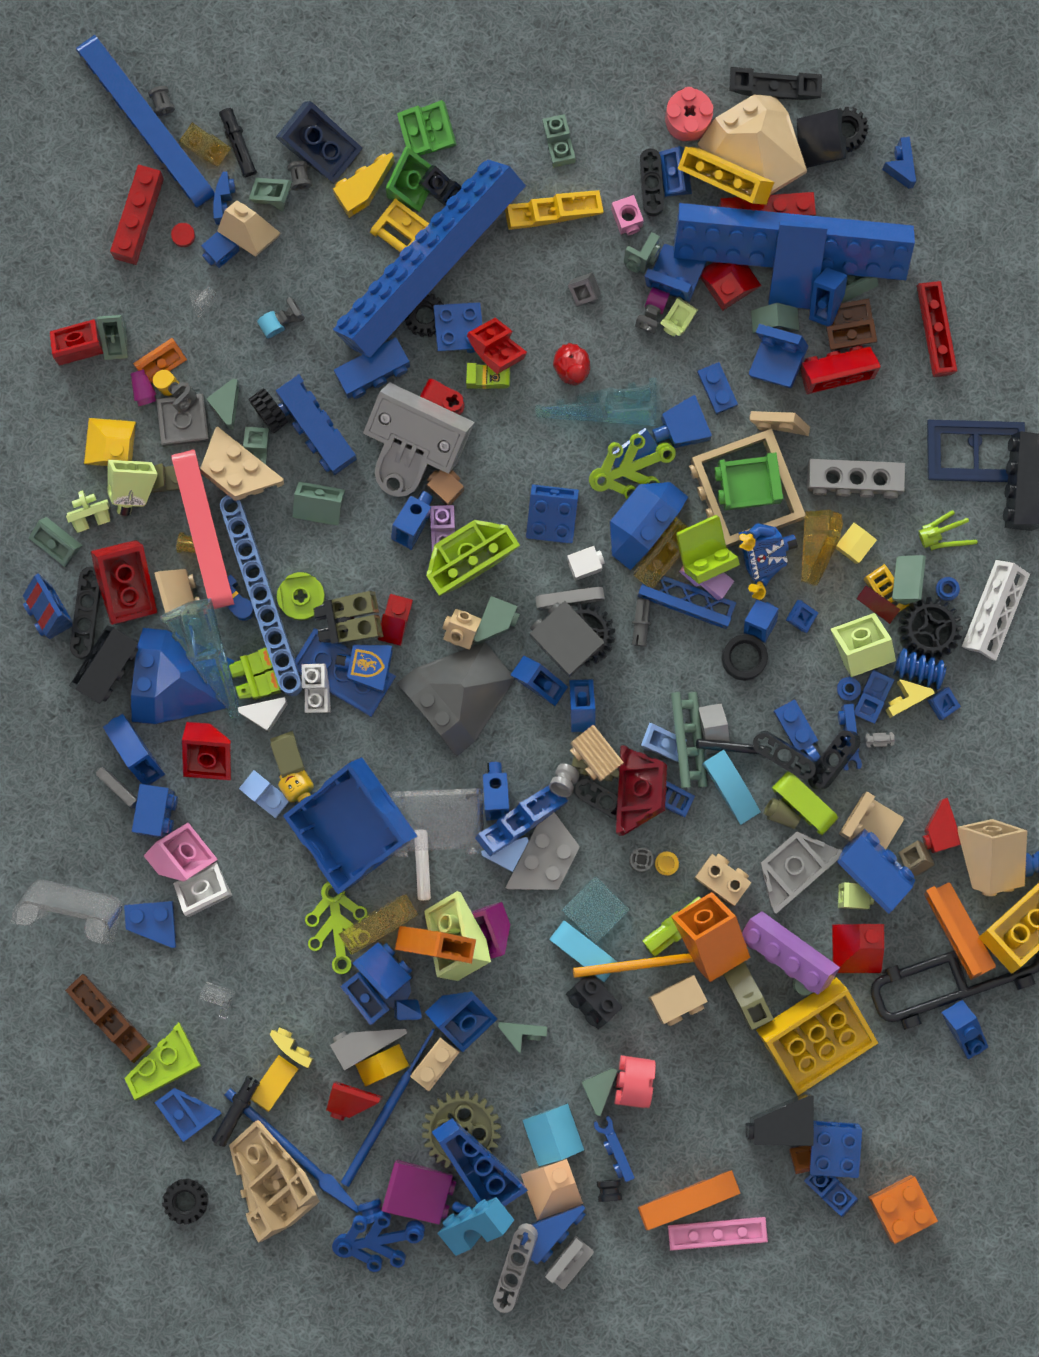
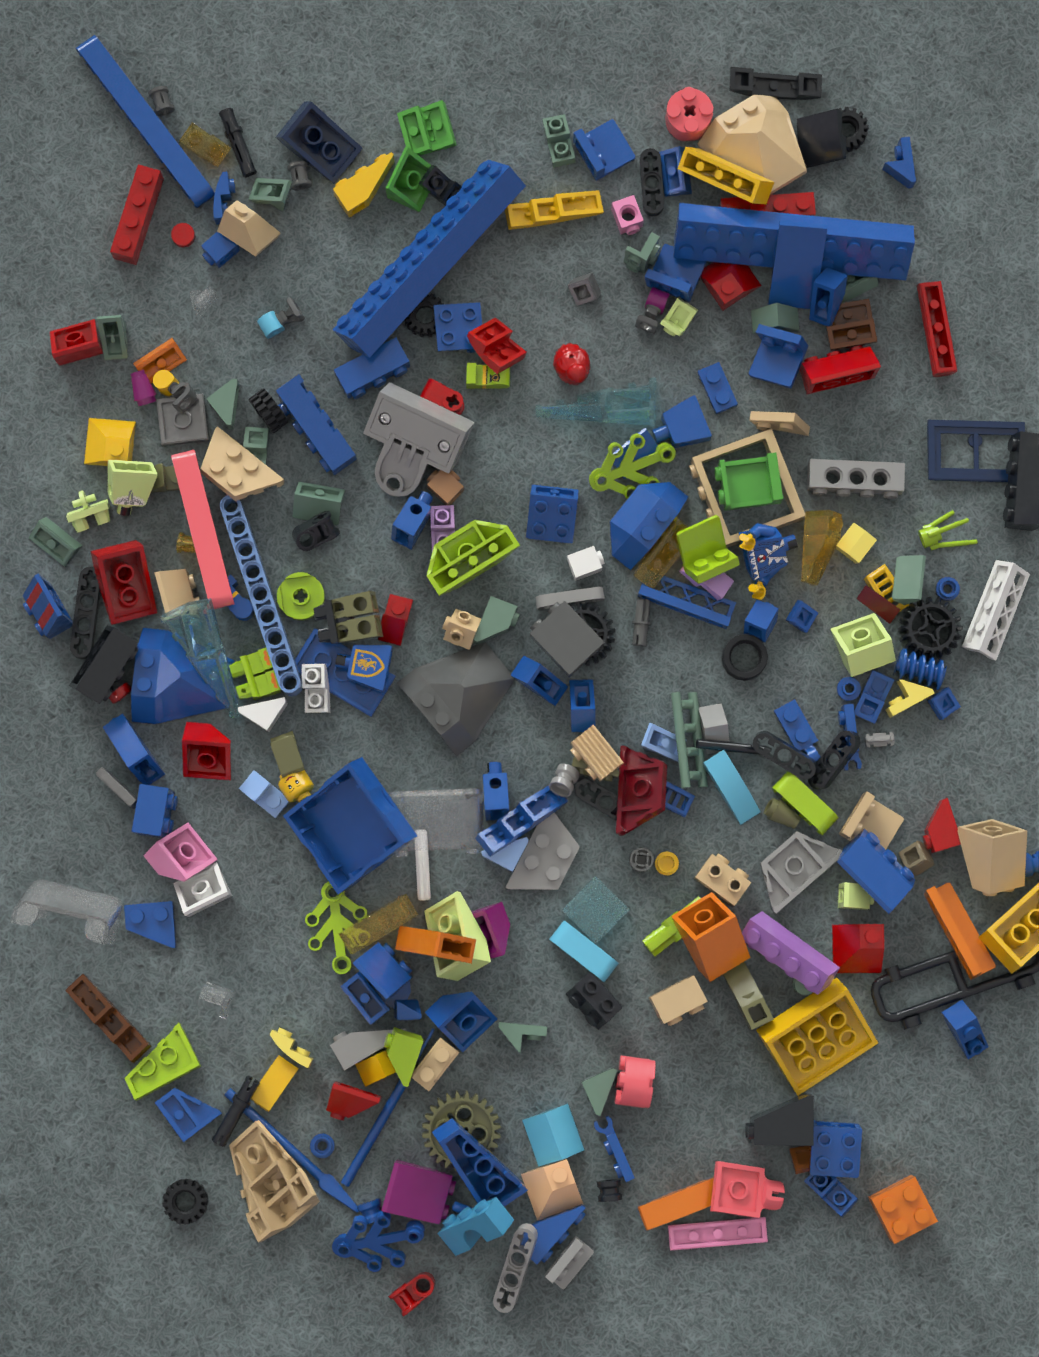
(120, 693): none -> red tile
(314, 1145): none -> blue plate
(317, 531): none -> black piece
(402, 220): yellow plate -> none
(403, 1052): none -> lime slope
(410, 1295): none -> red piece
(603, 149): none -> blue bracket
(632, 965): light orange piece -> none
(744, 1190): none -> coral plate

